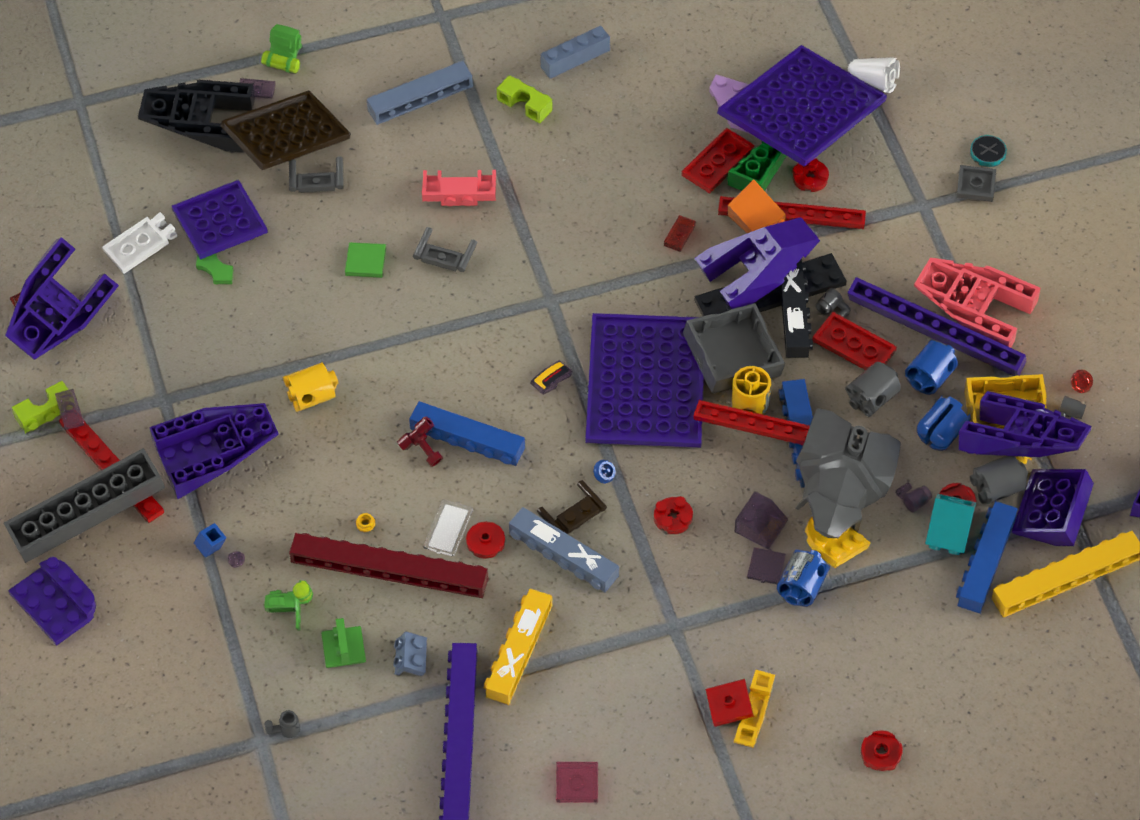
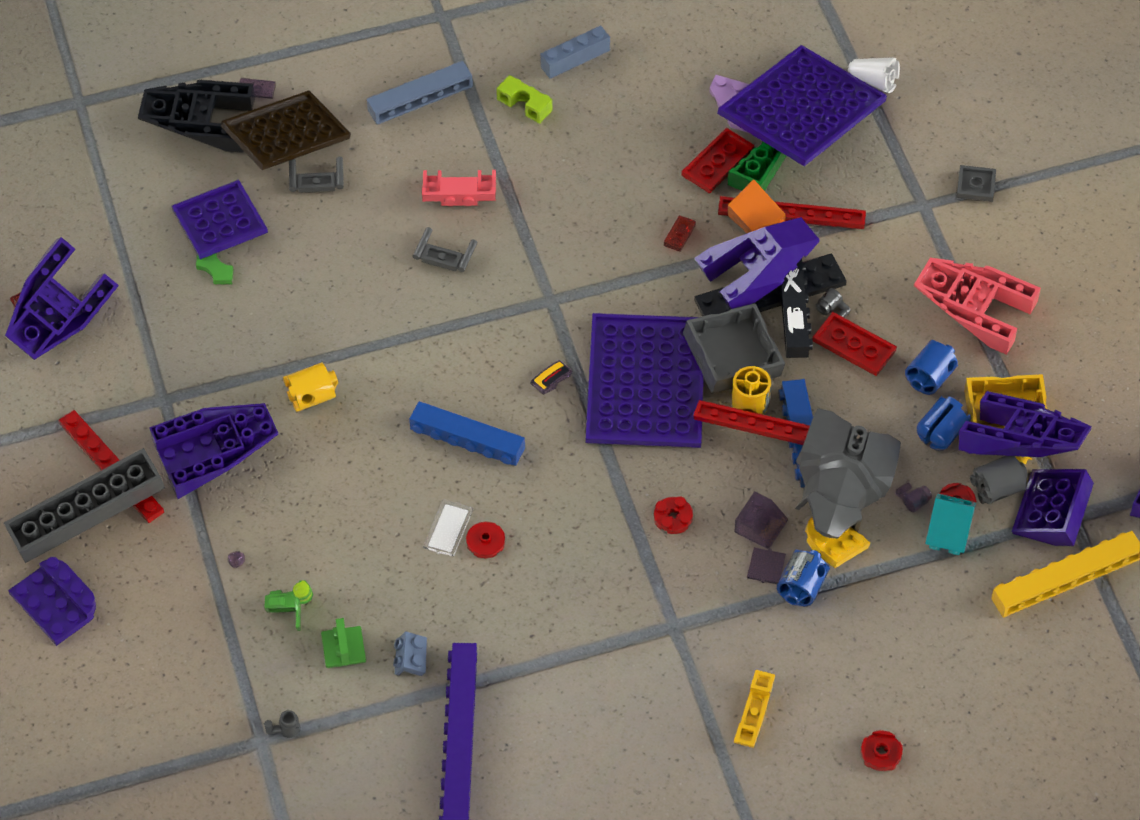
(32, 416): lime arch -> none
(69, 409): plate -> none
(139, 242): white tile -> none
(209, 540): blue brick -> none
(283, 50): bright green piece -> none
(365, 260): bright green tile -> none
(365, 518): yellow plate -> none
(389, 565): dark red brick -> none
(418, 437): dark red bar -> none
(518, 646): yellow brick -> none
(563, 550): sand blue brick -> none
(577, 782): clear pink tile -> none
(578, 513): dark brown plate -> none
(604, 471): blue hat -> none
(729, 702): red plate -> none
(815, 184): red plate -> none
(873, 388): dark grey cylinder -> none
(937, 327): dark purple brick -> none
(987, 557): blue brick -> none
(988, 150): black tile -> none
(1072, 408): dark grey piece -> none
(1081, 381): clear red hat -> none

